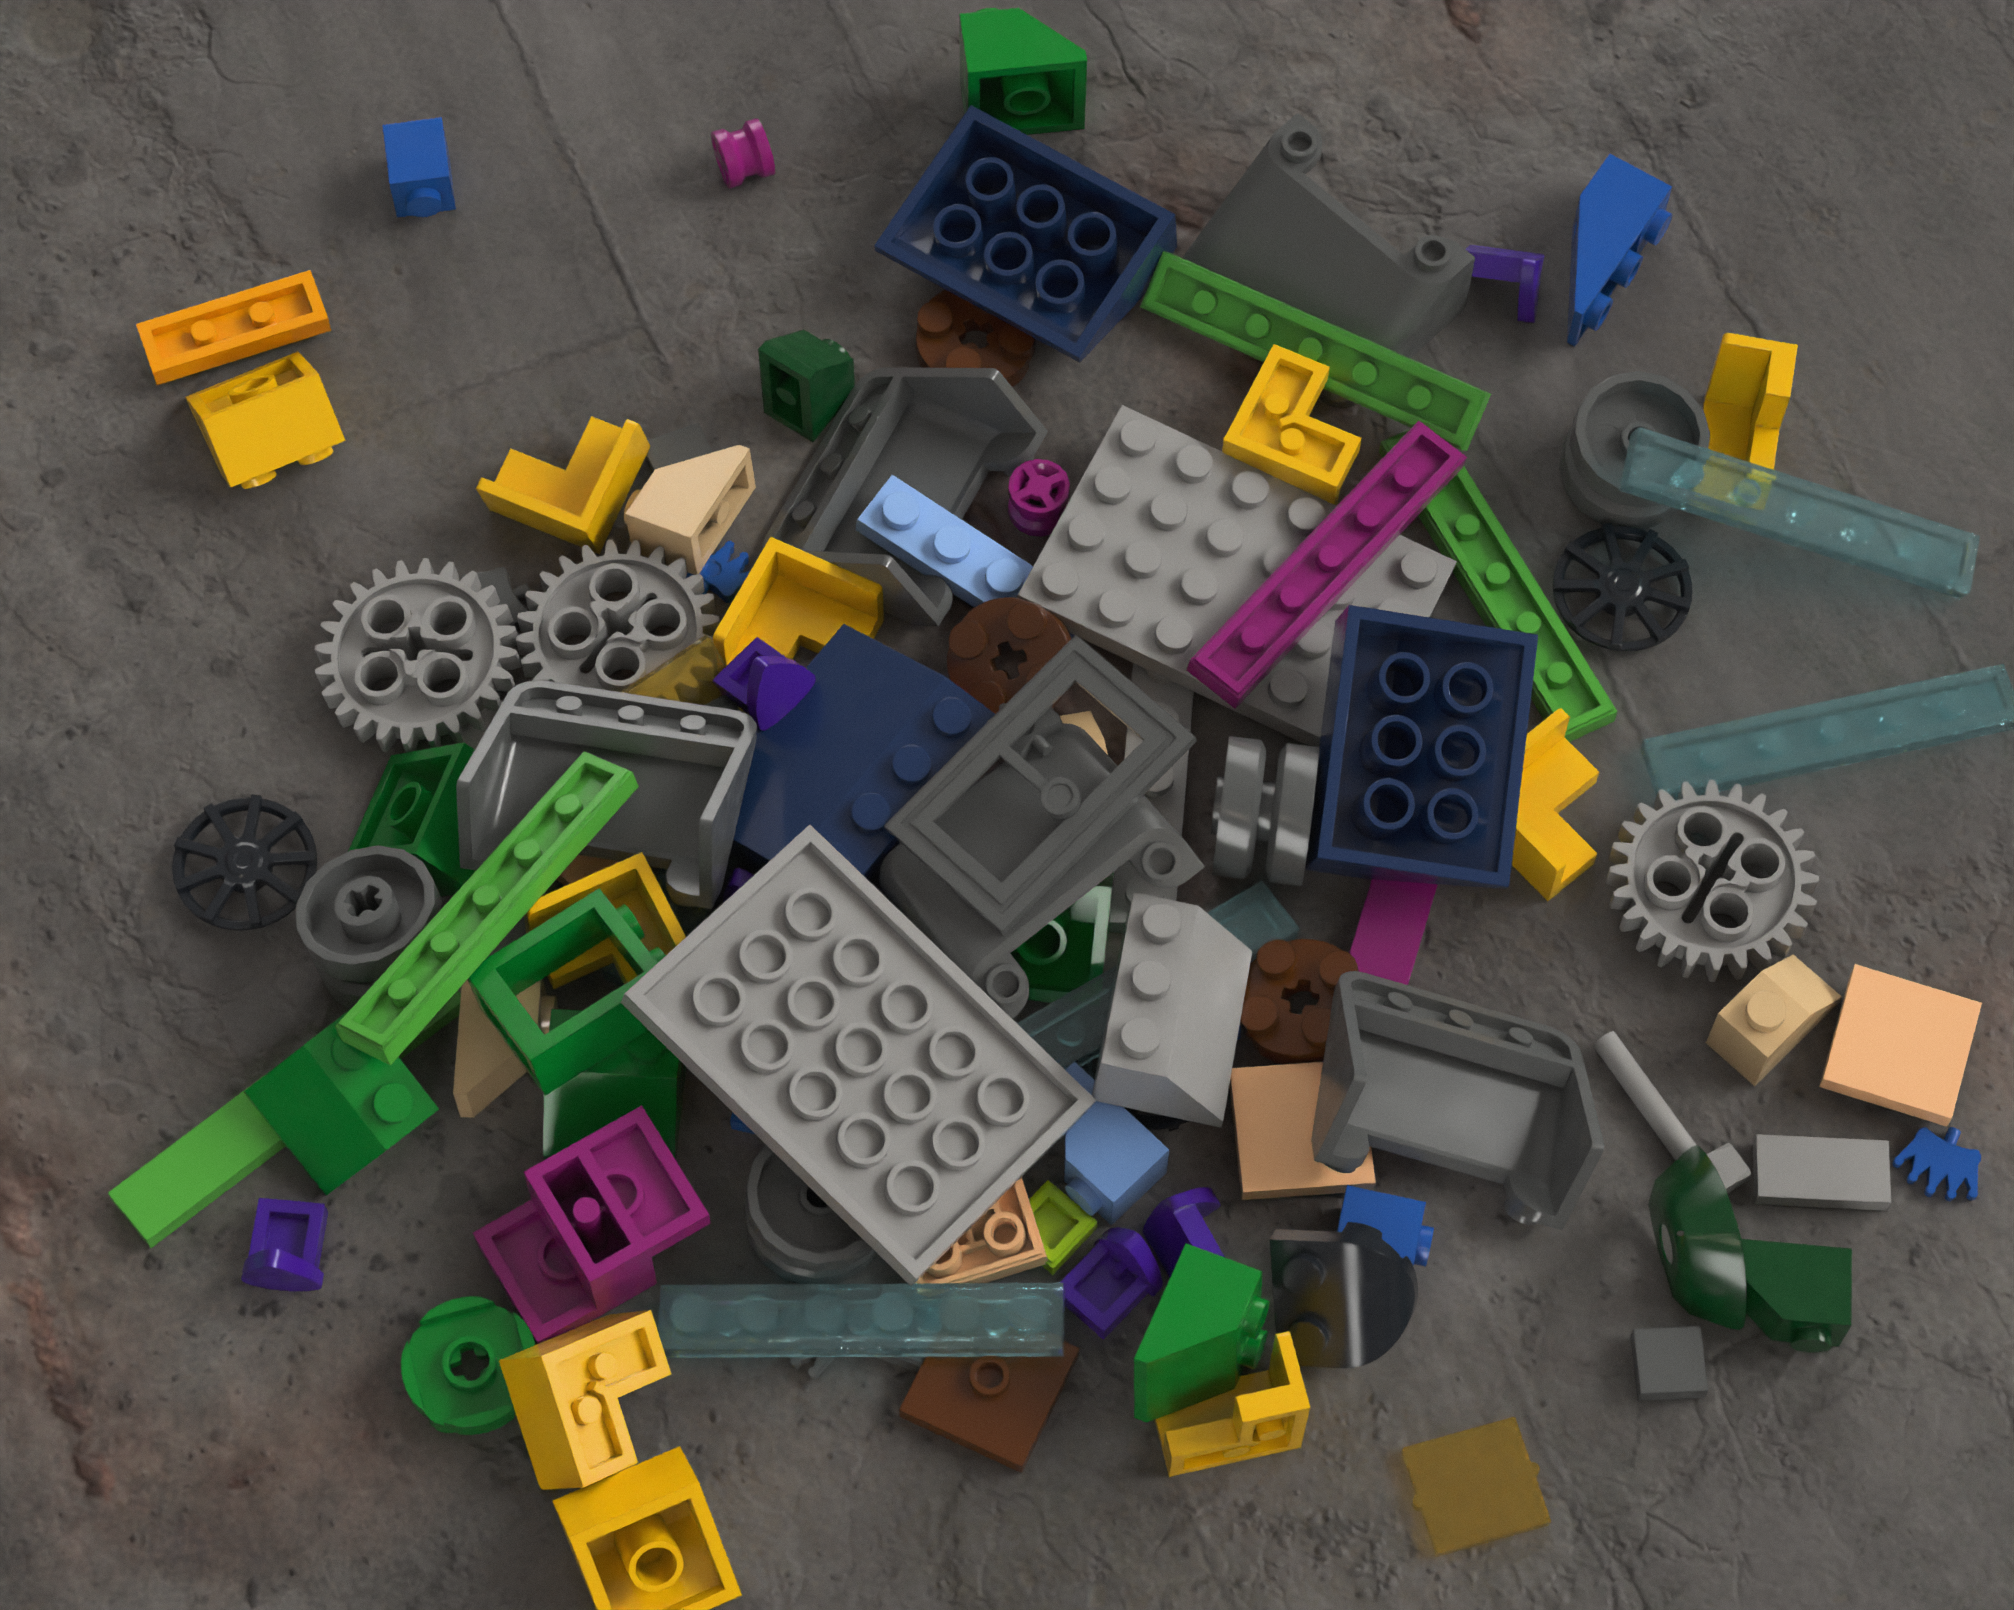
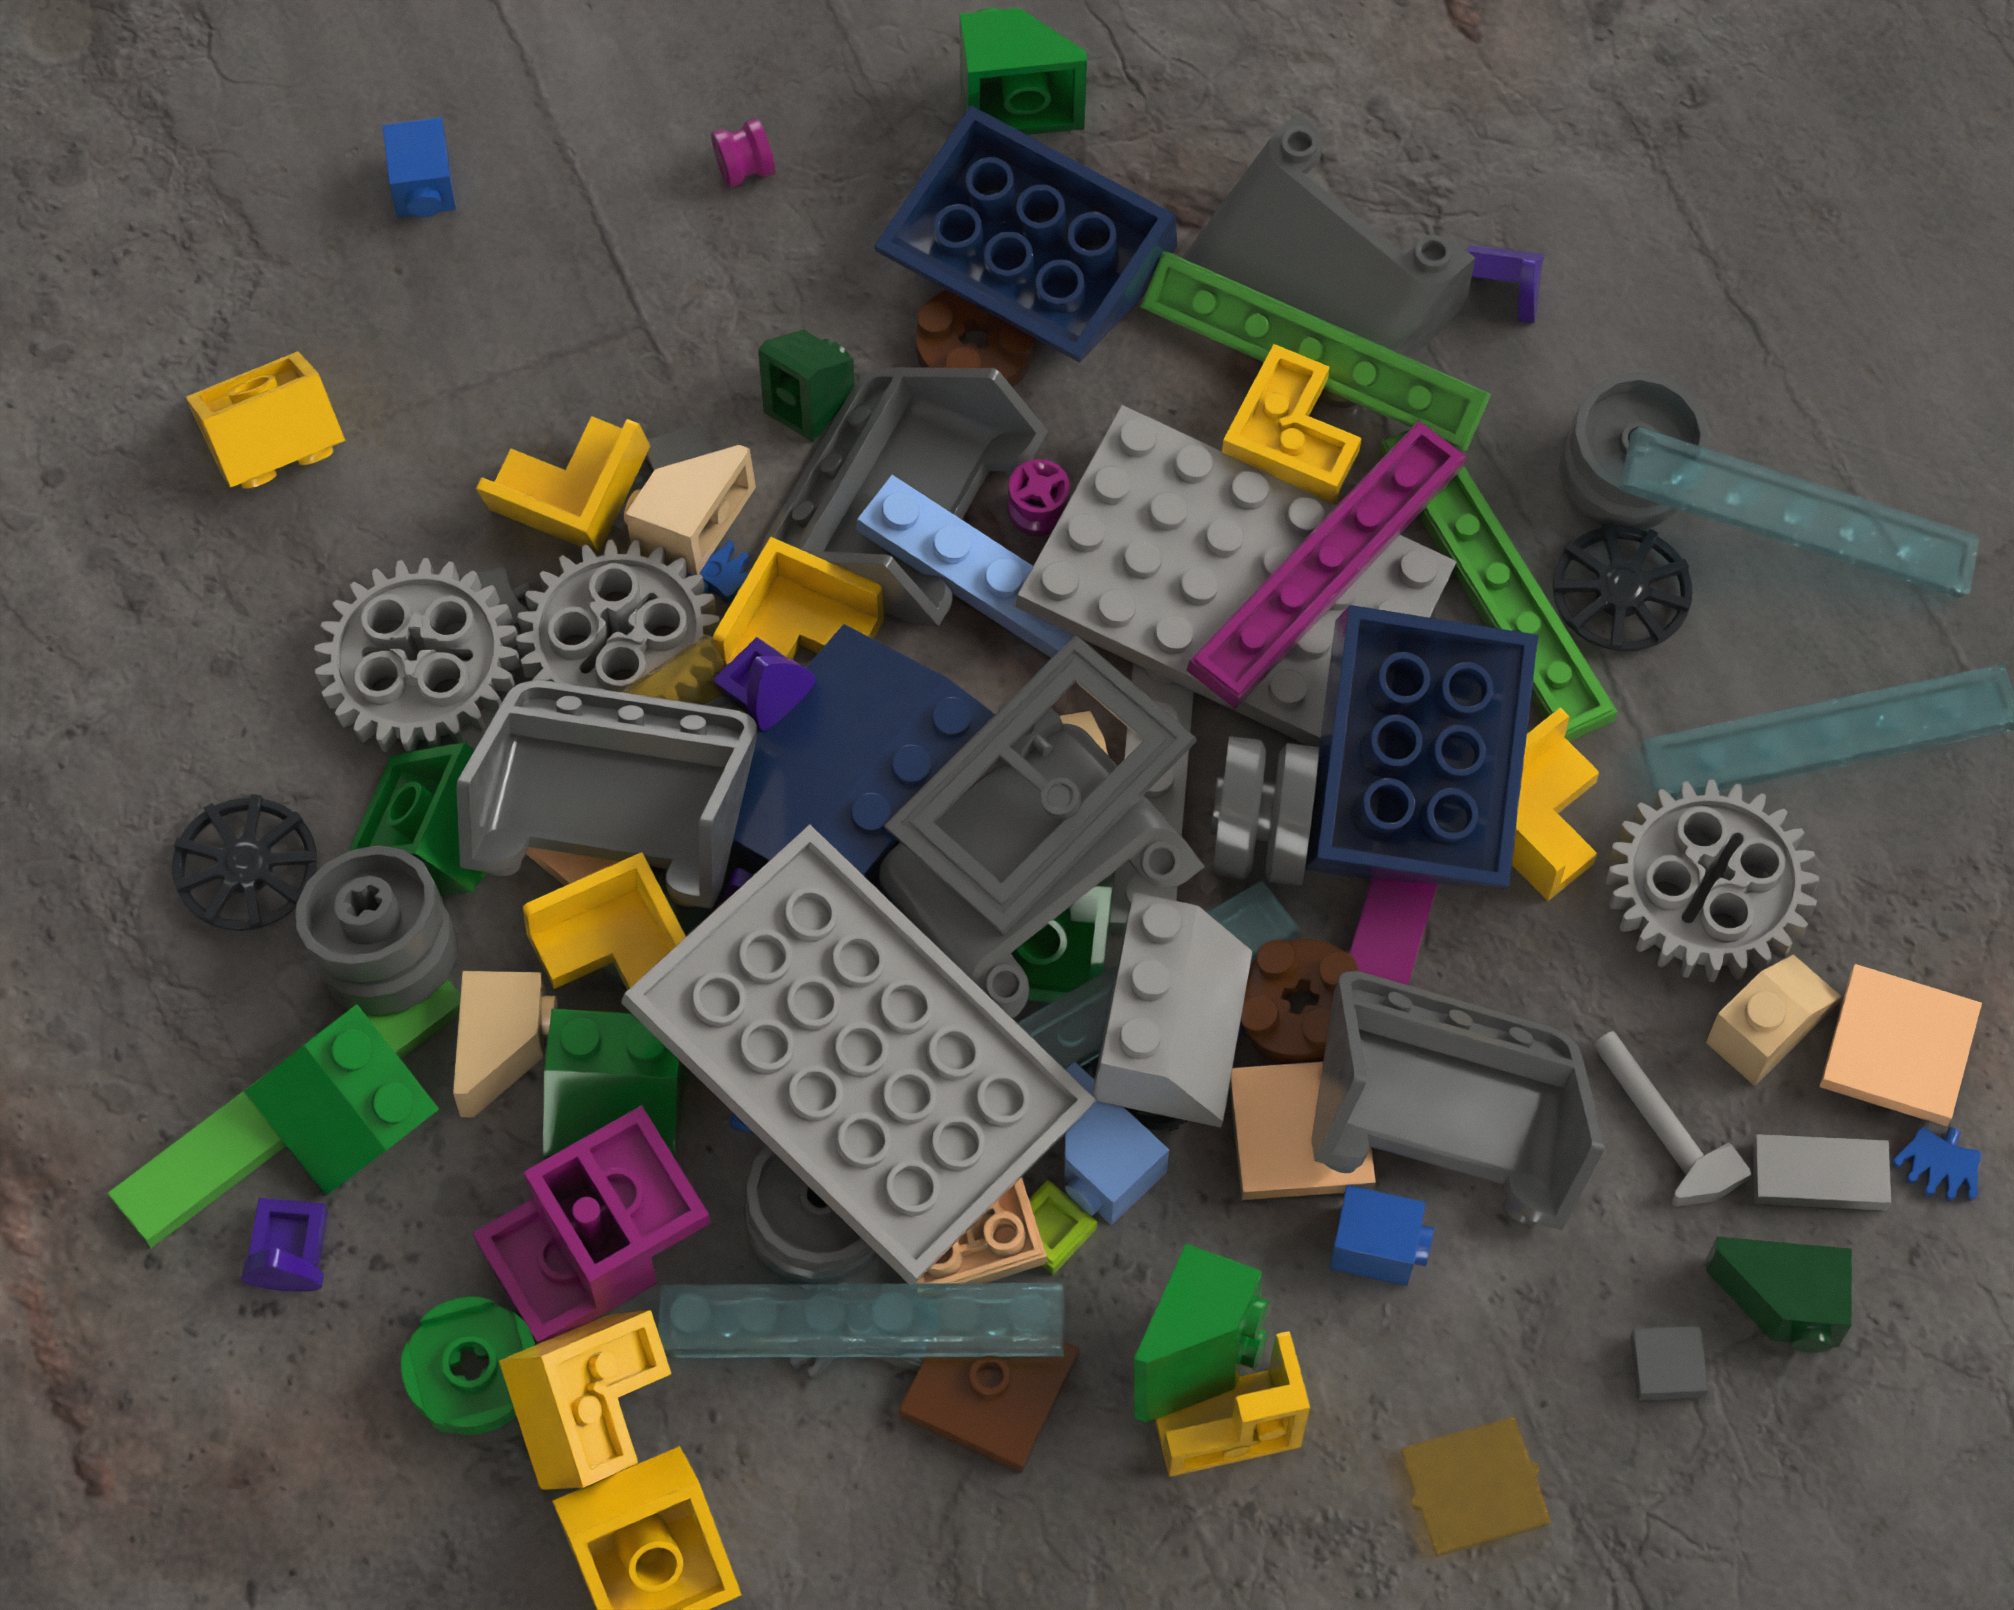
(233, 327): light orange plate -> none
(486, 908): bright green tile -> none
(591, 1033): green window -> none
(979, 639): reddish brown plate -> none
(1111, 1280): dark purple tile -> none
(1179, 1222): dark purple tile -> none
(1340, 1294): black slope -> none
(1611, 226): blue slope -> none
(1709, 1257): dark green piece -> none
(1749, 397): yellow panel -> none

